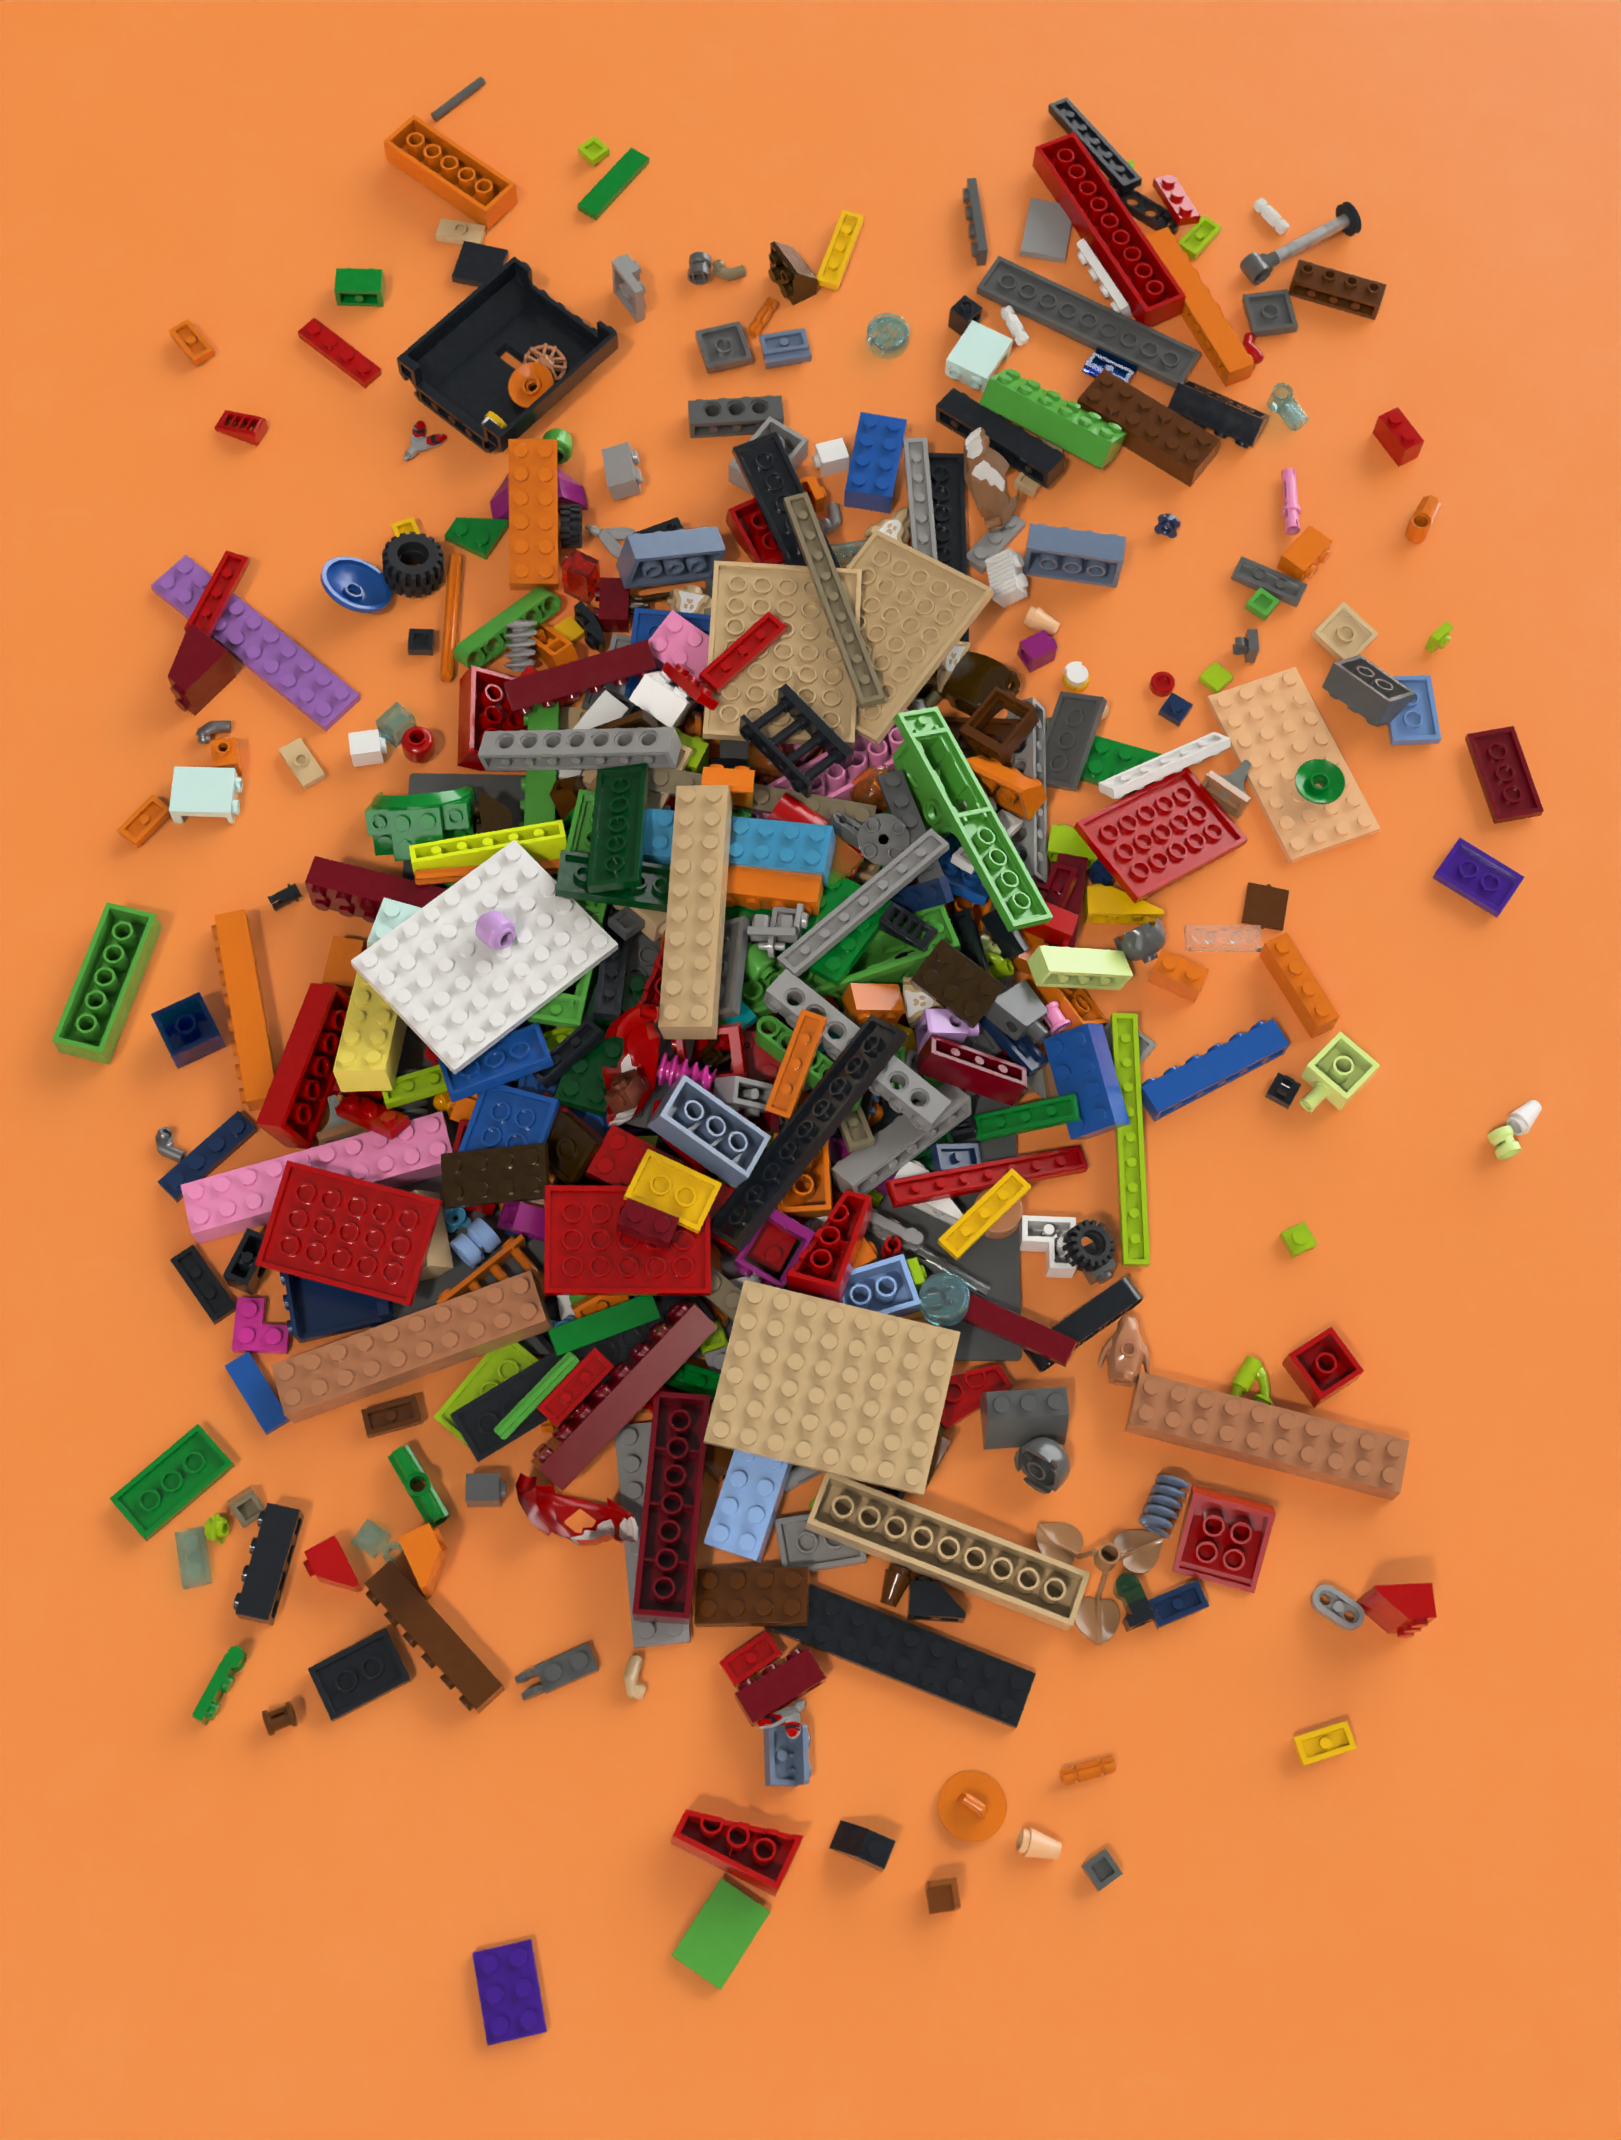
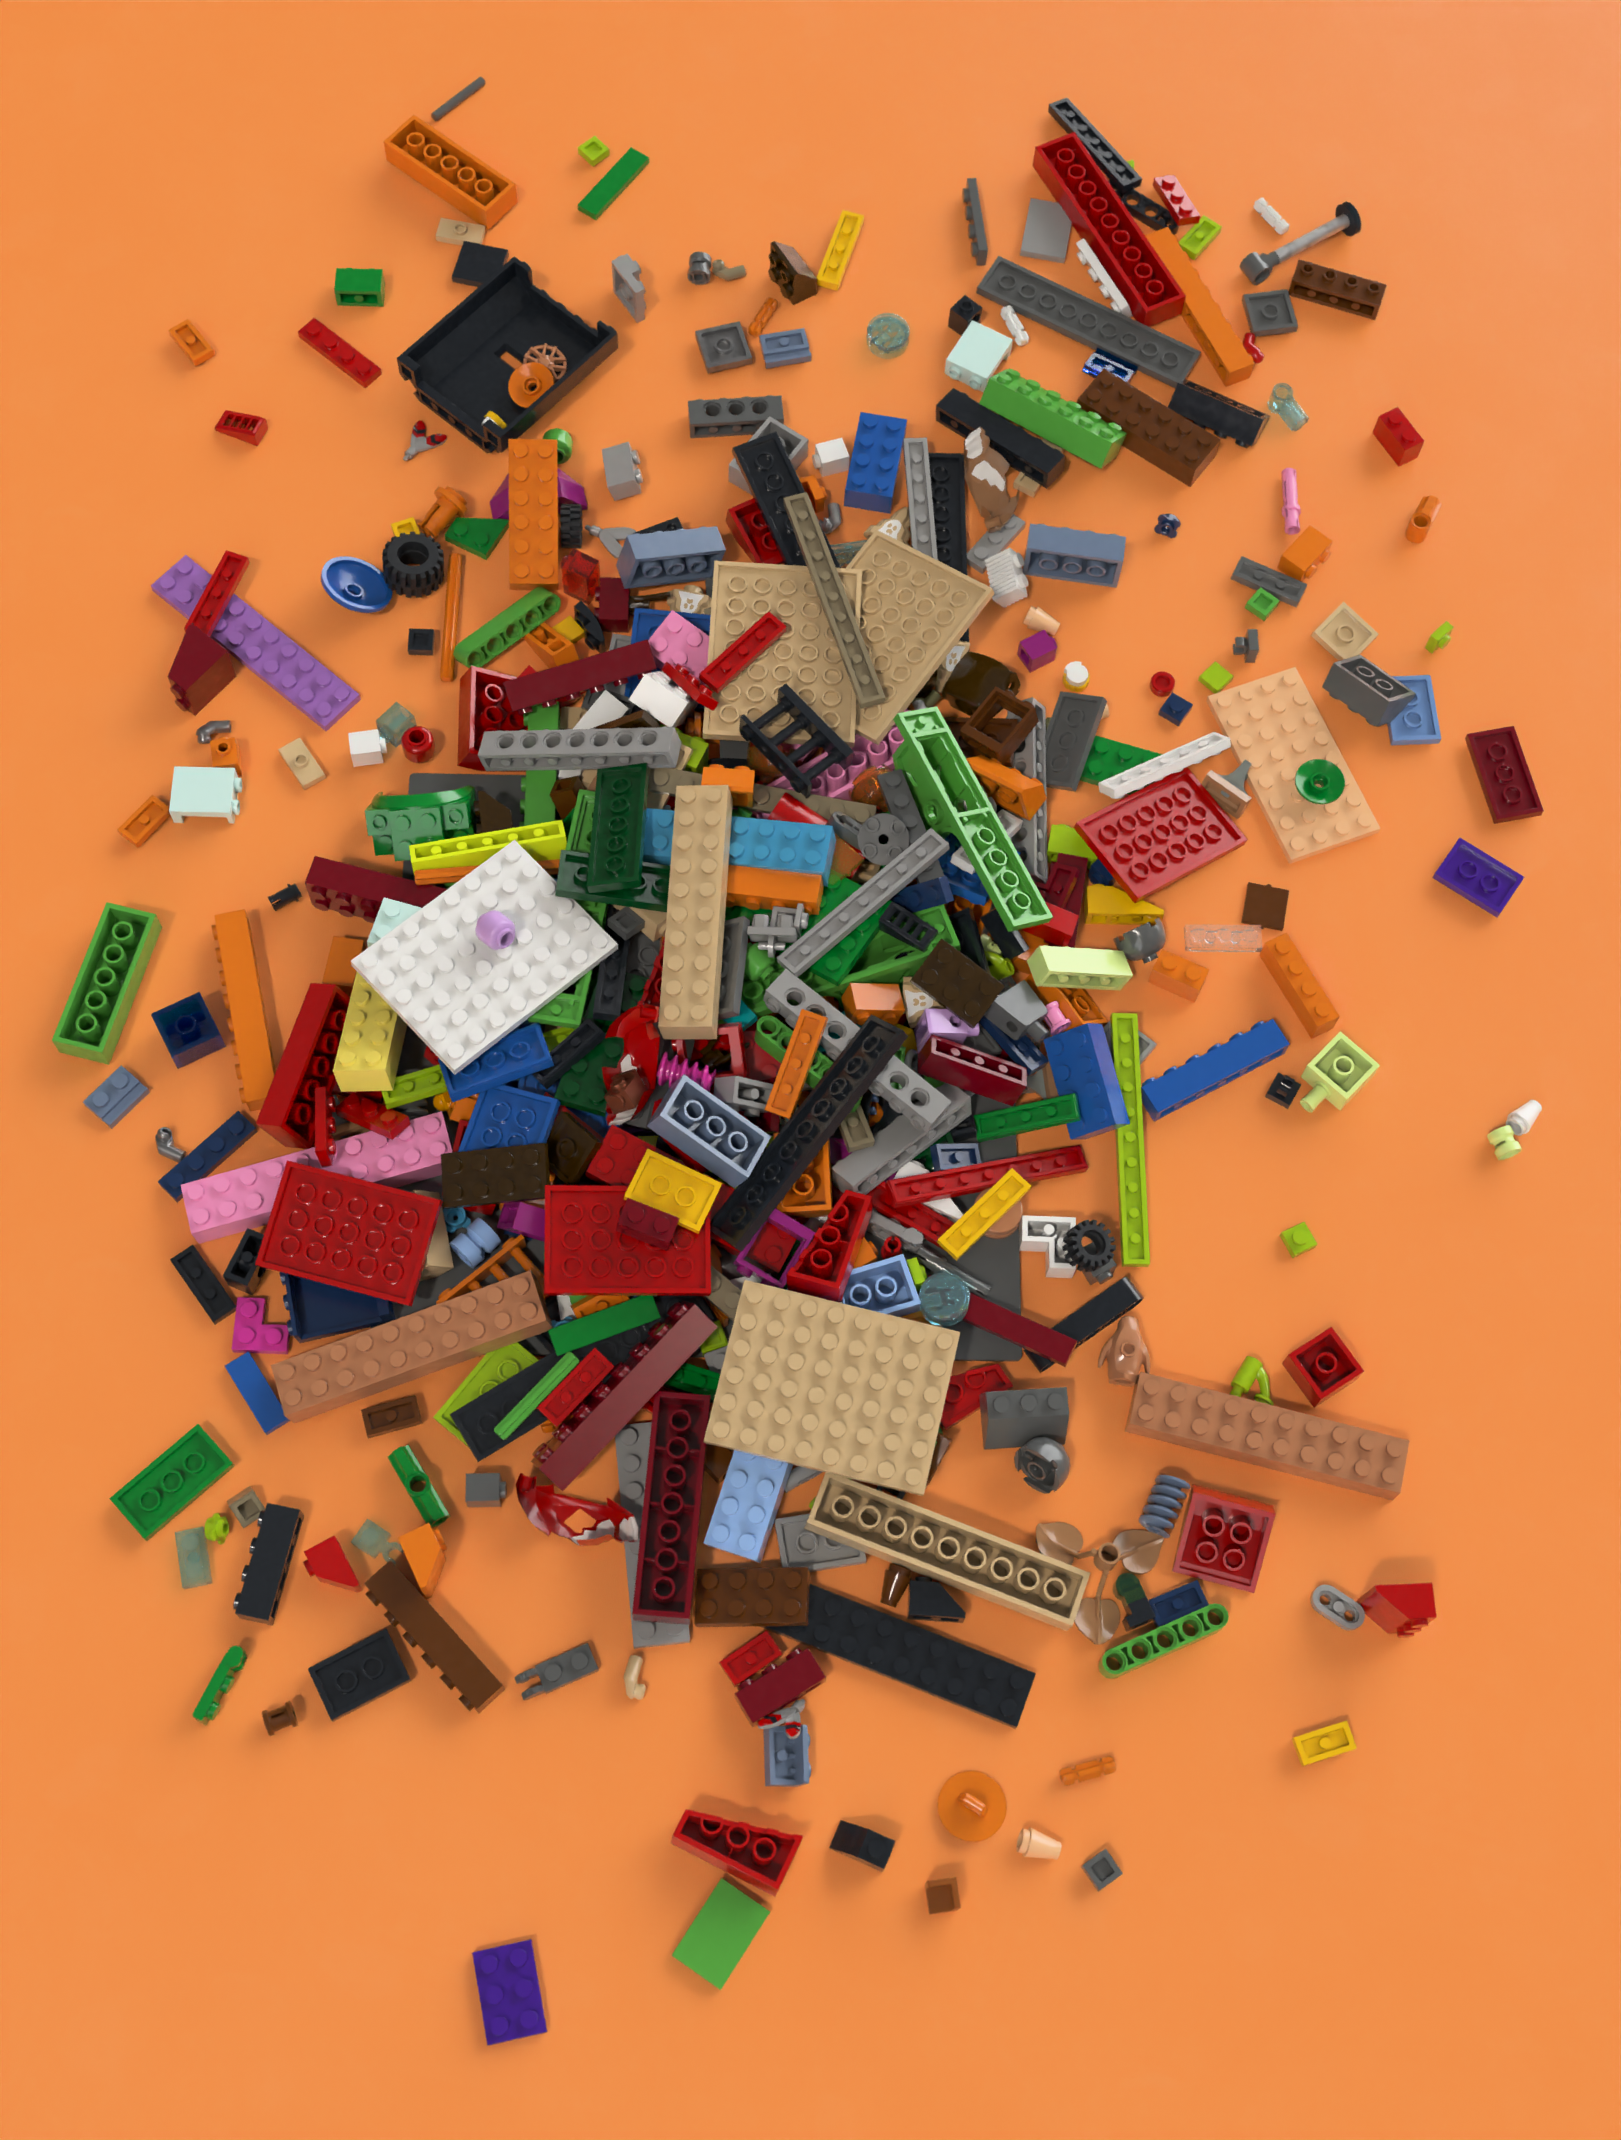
(116, 1097): none -> sand blue plate
(324, 1126): none -> red plate
(447, 506): none -> orange piece
(520, 645): light grey piece -> none
(917, 1216): none -> red plate
(1175, 1634): none -> bright green beam

